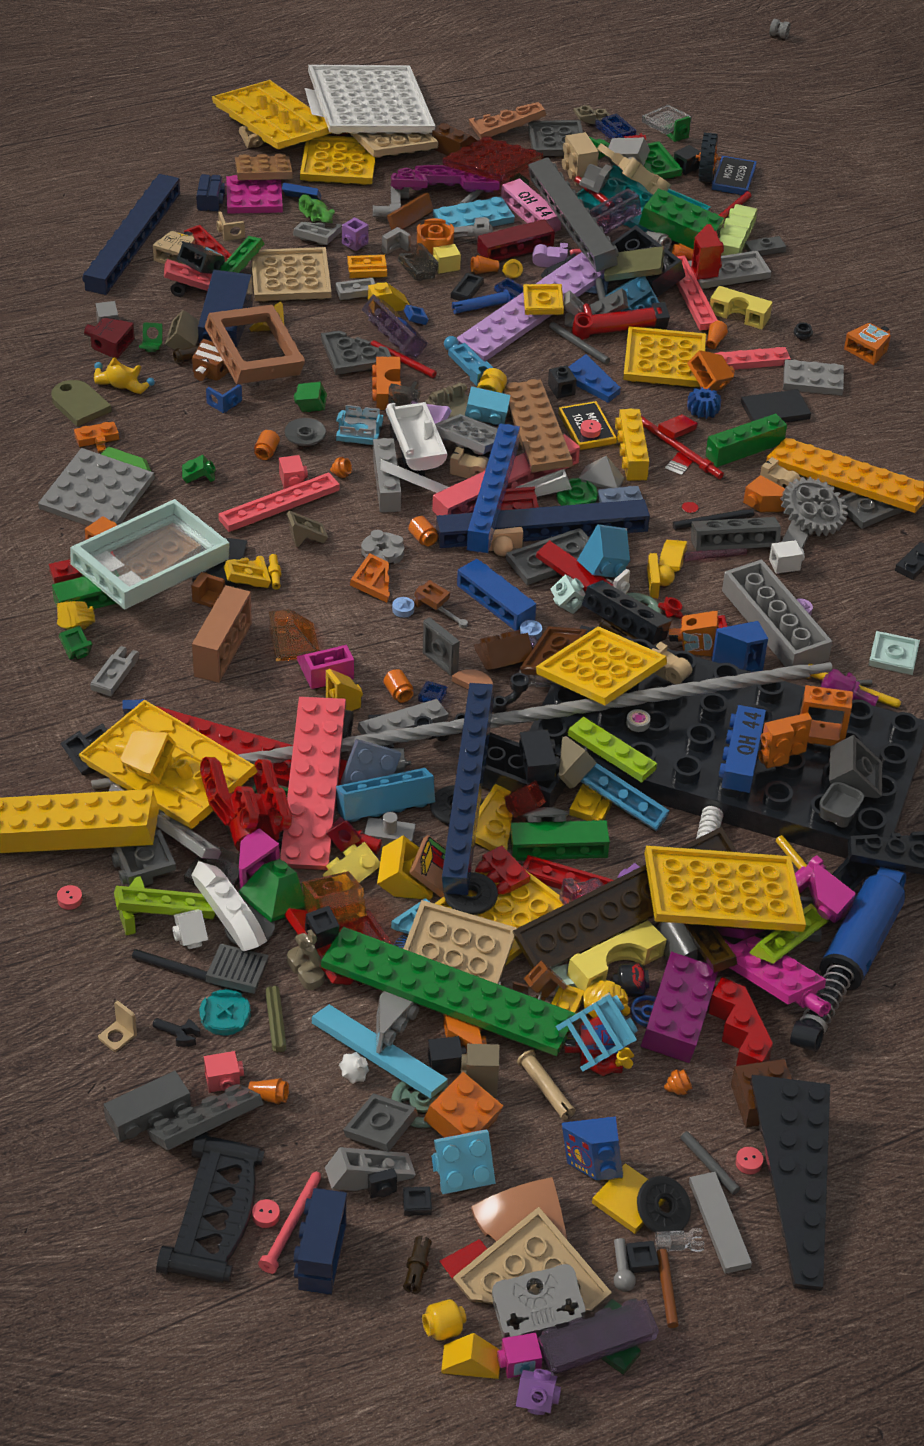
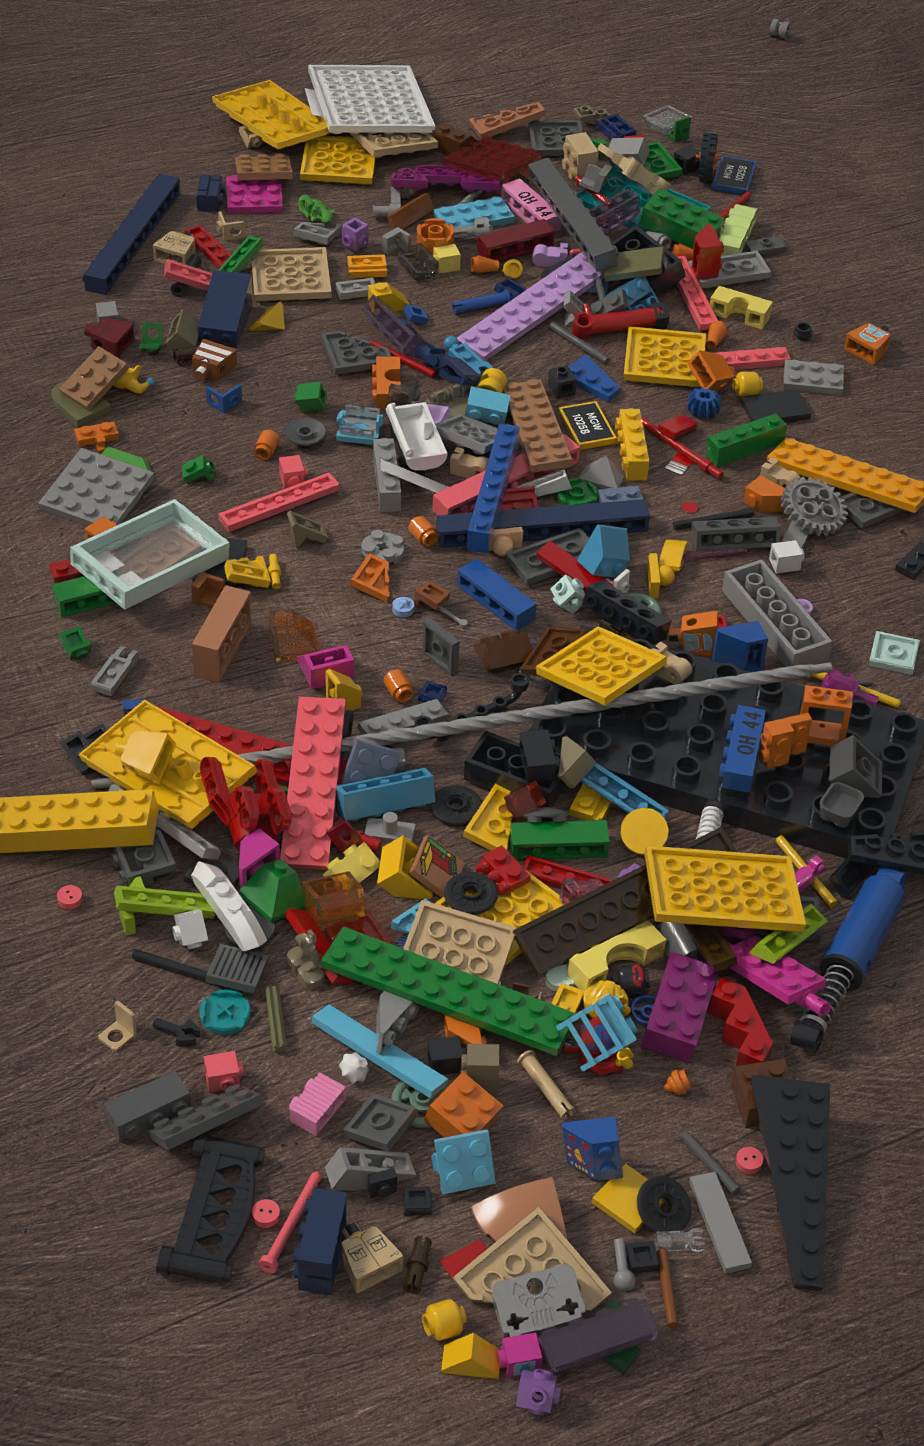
(74, 614): yellow hair -> none
(93, 378): none -> medium nougat plate
(208, 260): black torso -> none
(256, 370): nougat piece -> none
(271, 1090): orange cone -> none
(297, 191): blue tile -> none
(317, 1103): none -> bright pink brick
(323, 925): black brick -> none
(341, 467): orange plate -> none
(369, 1257): none -> tan torso
(448, 366): none -> dark blue arm
(467, 287): black tile -> none
(468, 676): nougat tile -> none
(468, 790): dark blue brick -> none
(531, 627): light blue tile -> none
(543, 299): yellow plate -> none
(544, 979): dark orange panel -> none
(590, 428): coral tile -> none
(612, 749): lime plate -> none
(638, 720): light grey tile -> none
(642, 829): none -> yellow tile
(671, 607): red plate -> none
(747, 384): none -> yellow head
(829, 894): dark pink slope -> none

